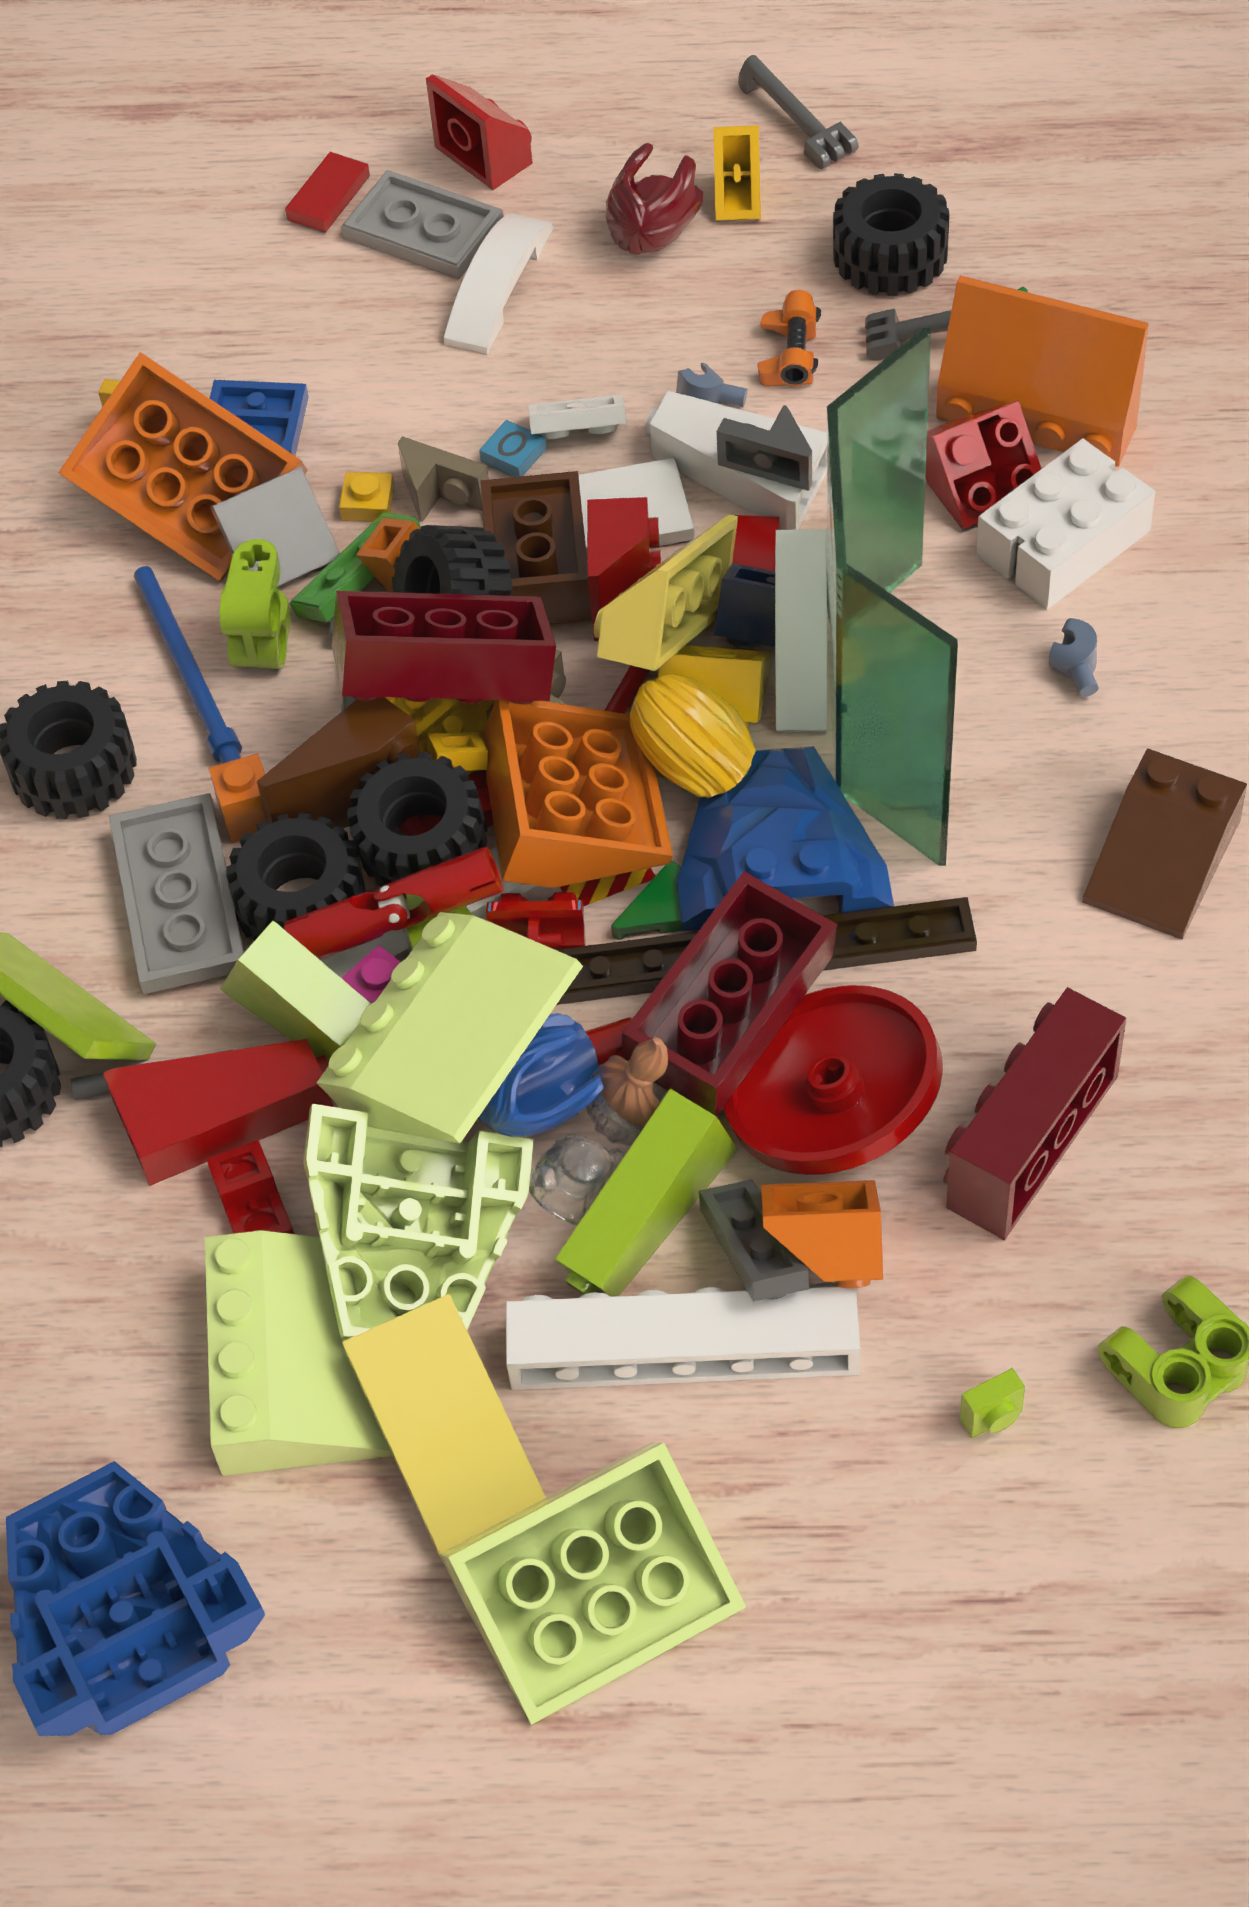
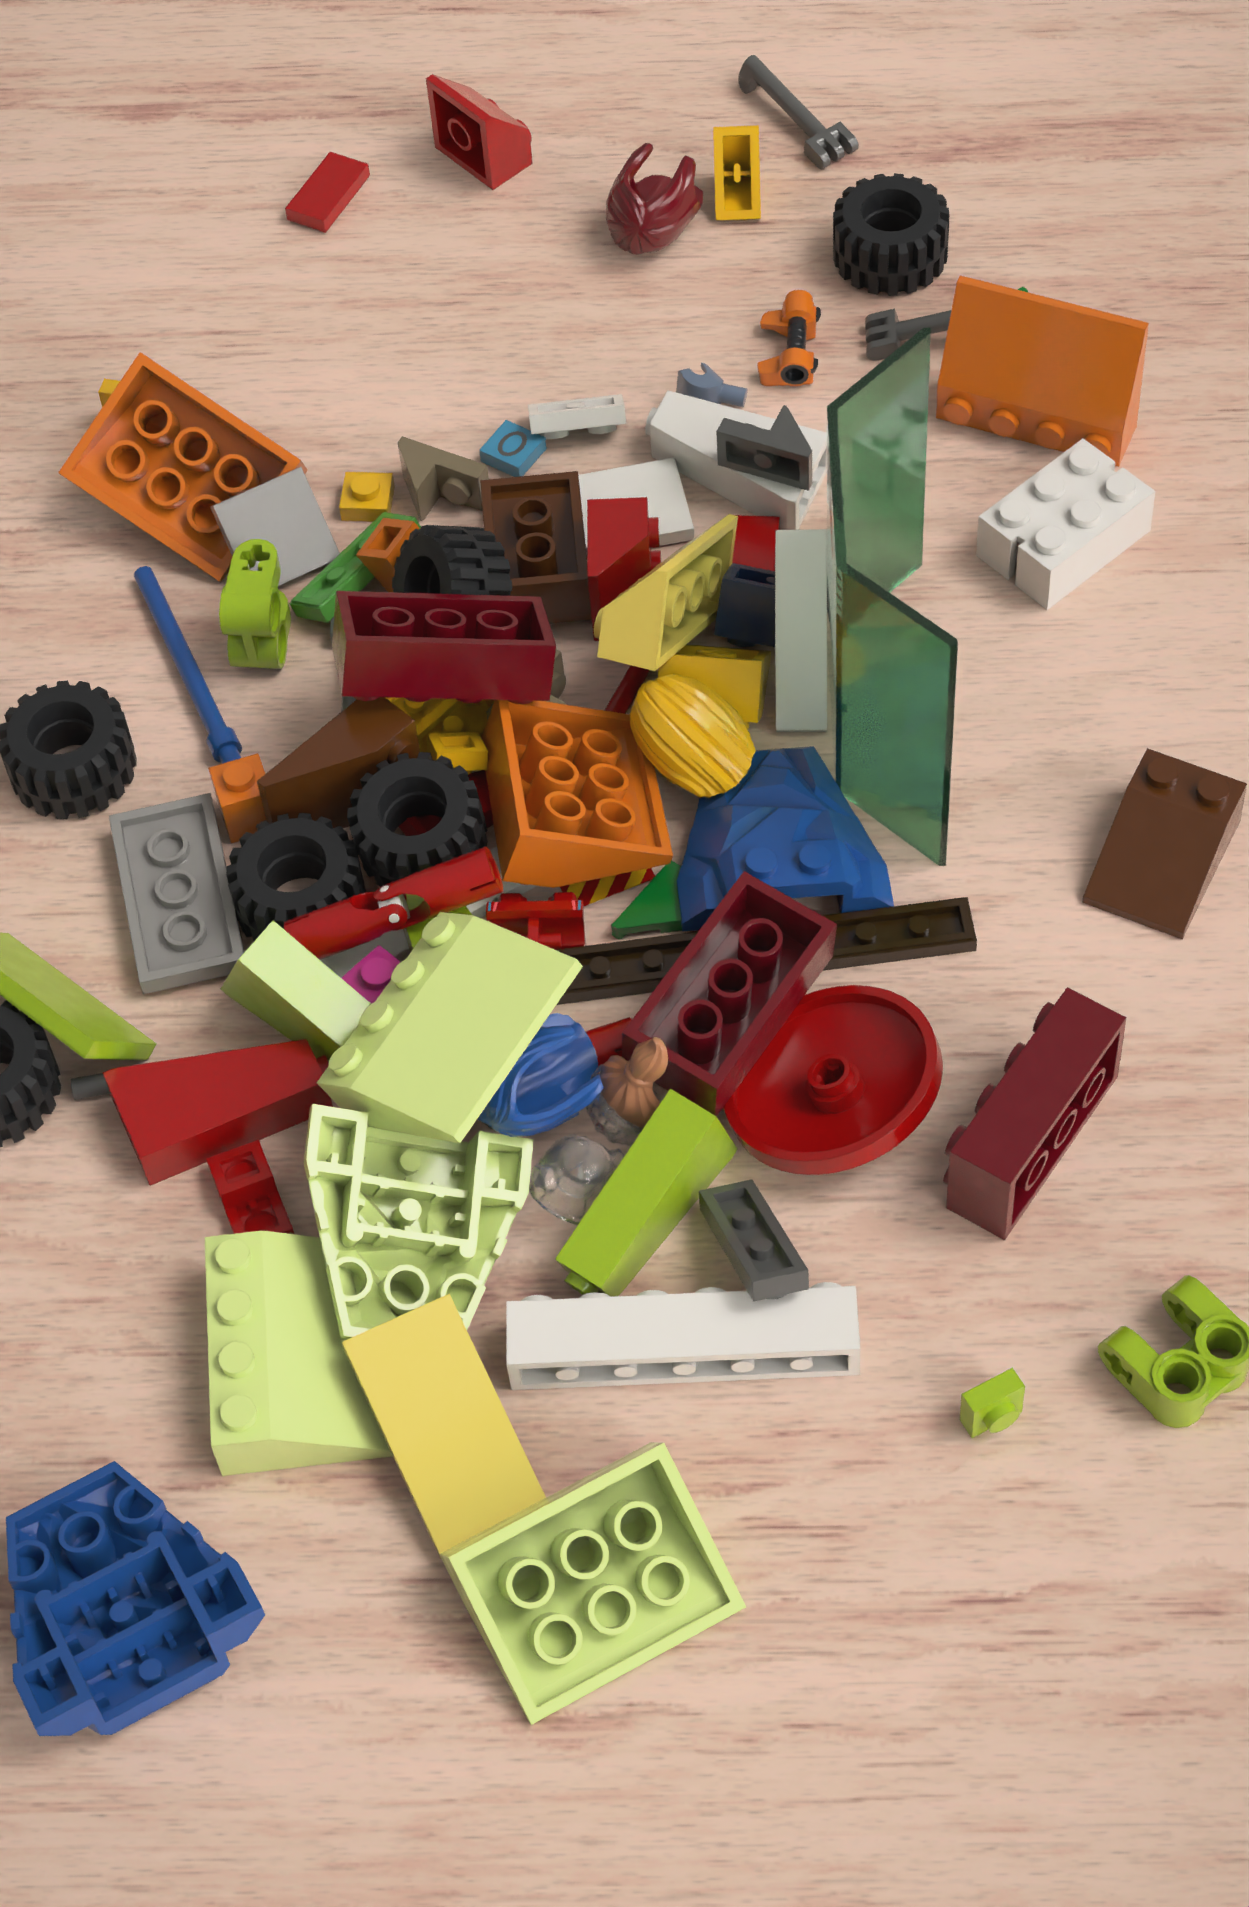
(268, 407): blue wing -> none
(421, 223): light grey tile -> none
(491, 279): white slope -> none
(829, 1228): orange slope -> none
(979, 460): red slope -> none
(1077, 655): sand blue piece -> none

